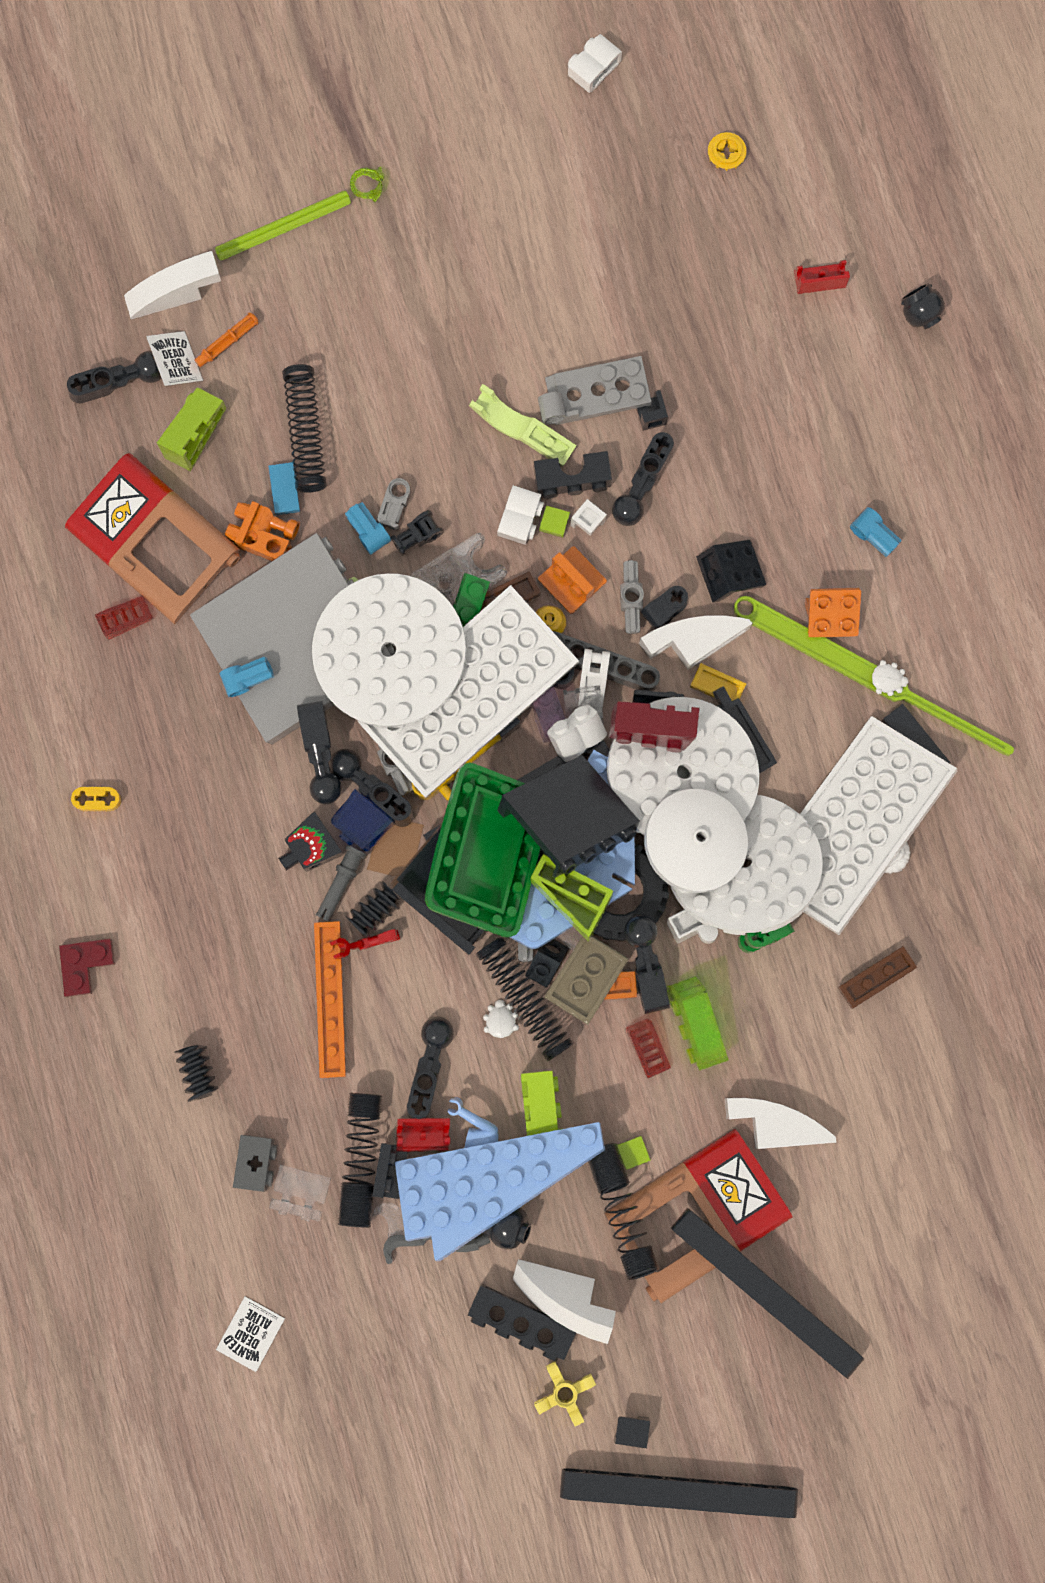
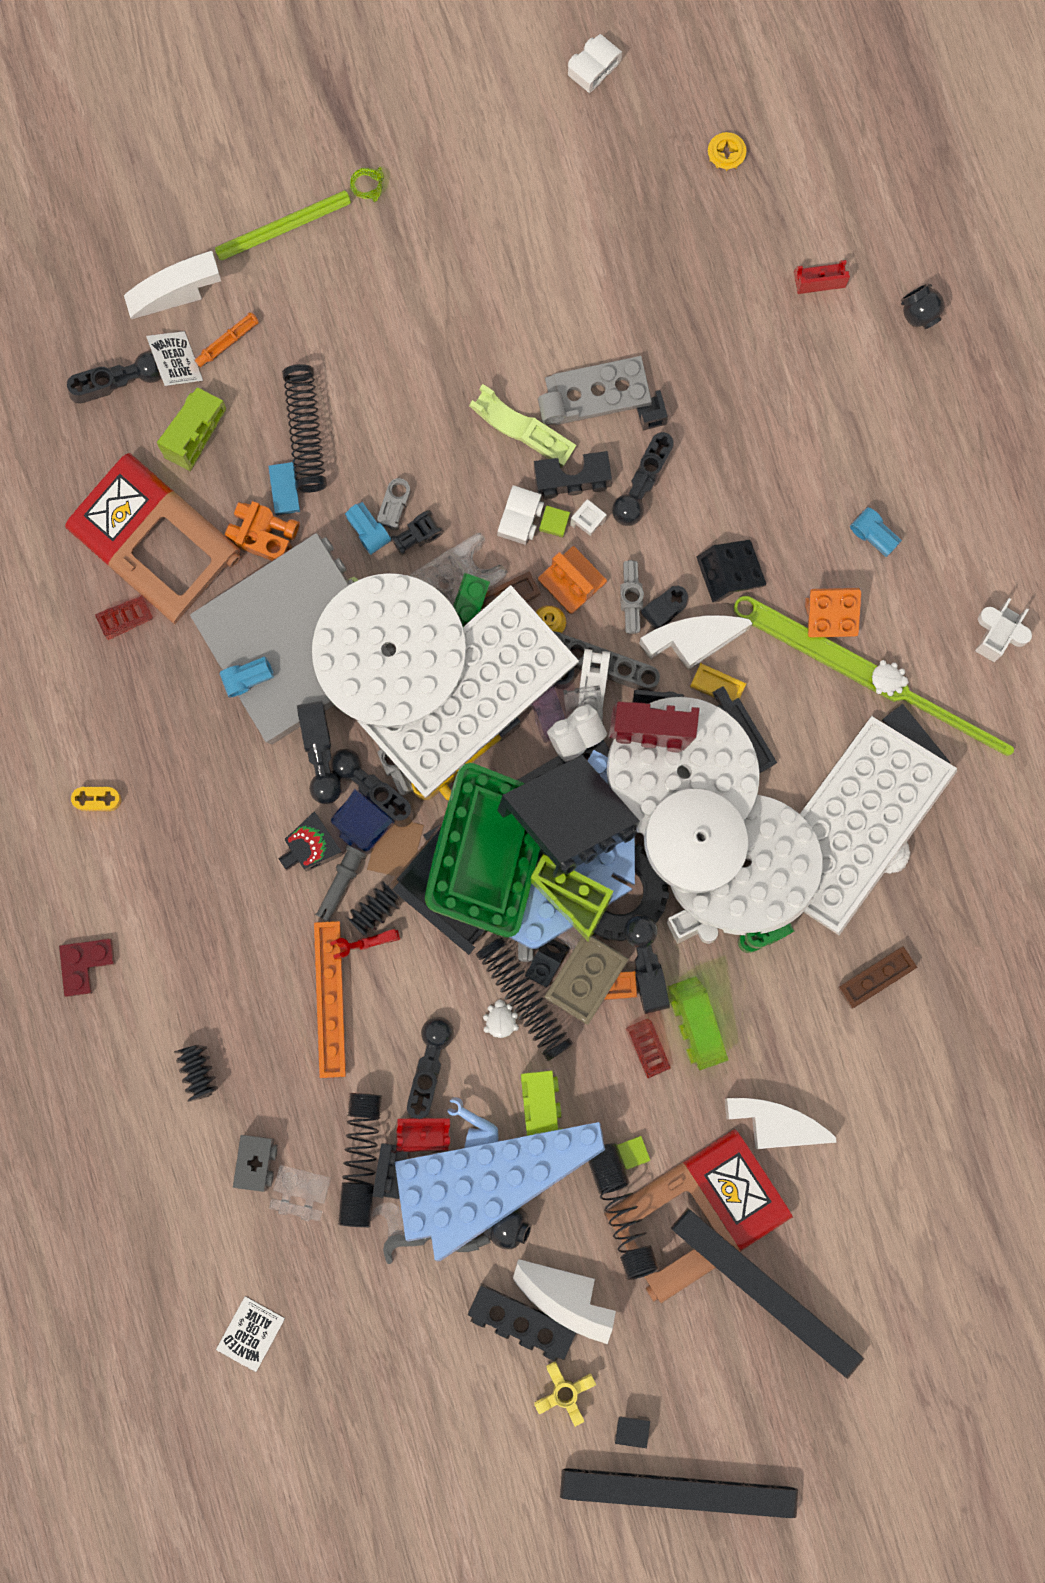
(1003, 628): none -> white piece

